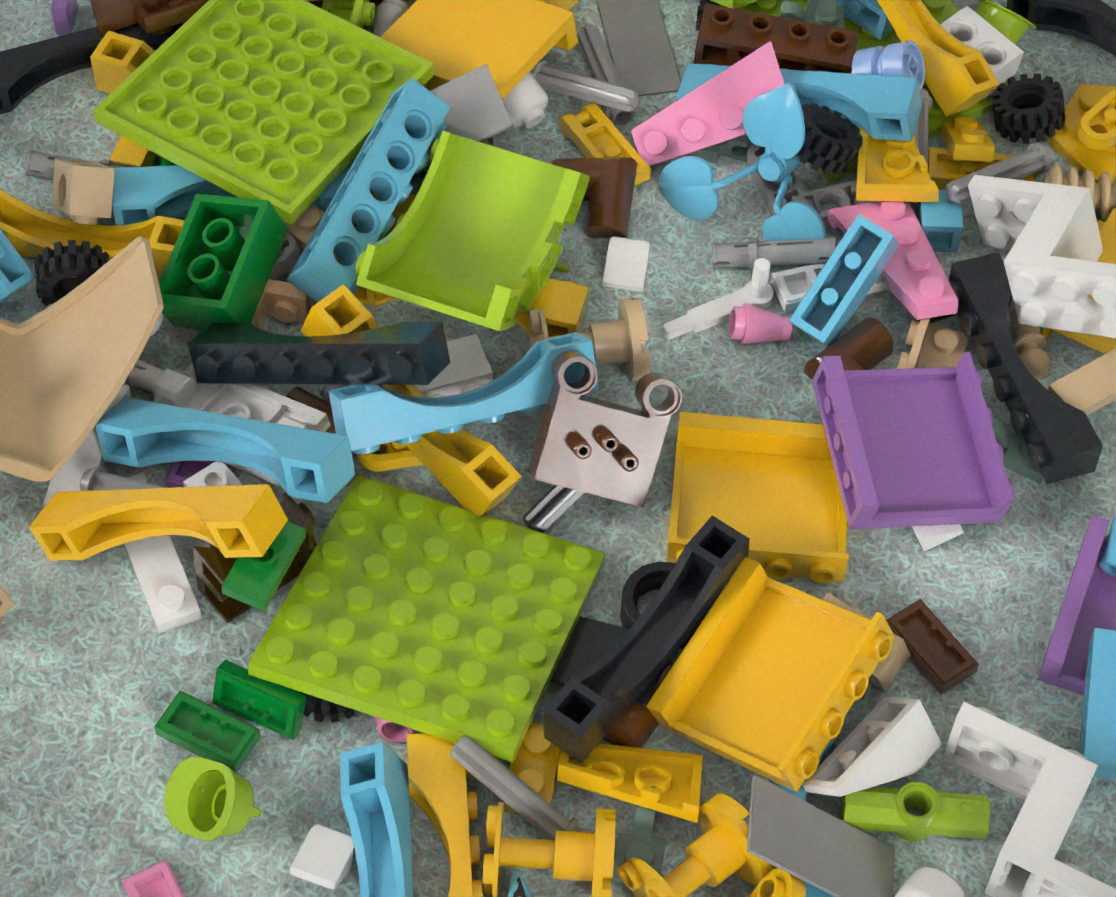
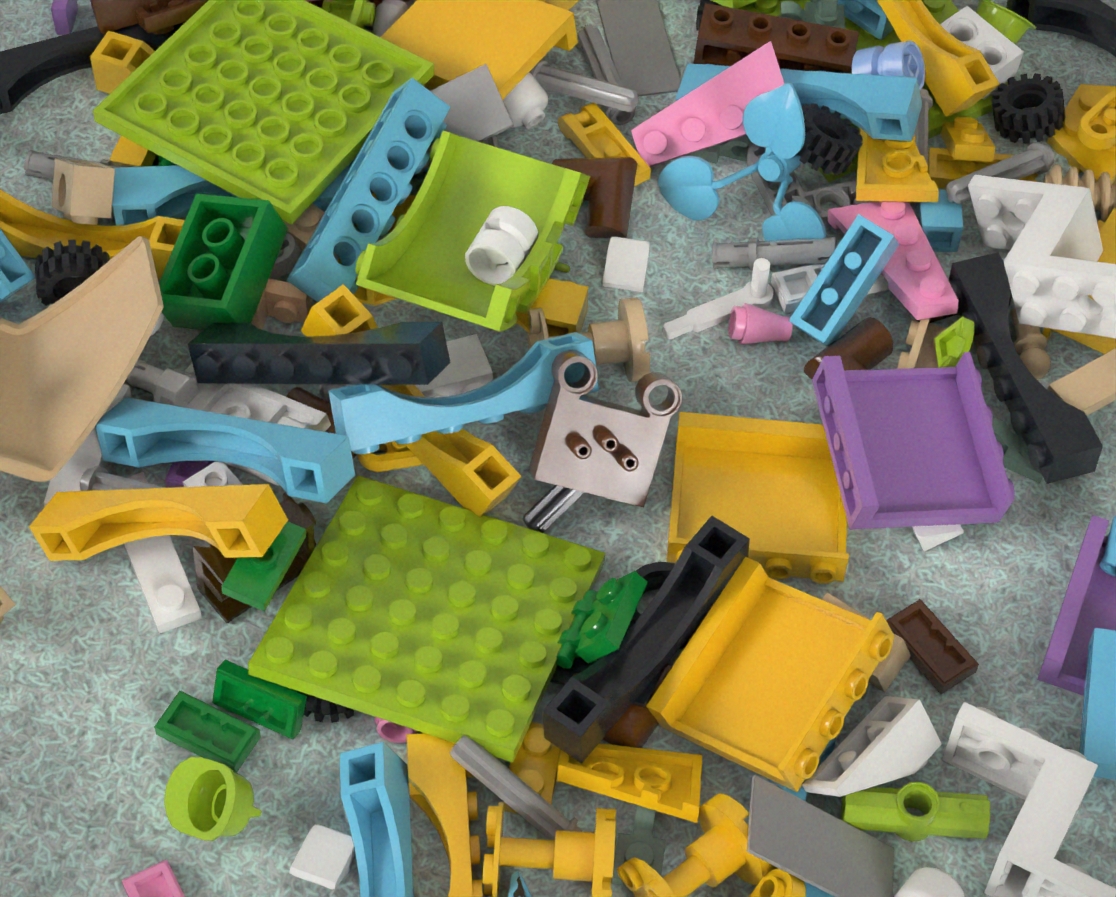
(501, 245): none -> white wheel
(600, 620): none -> green plate
(954, 342): none -> lime tile

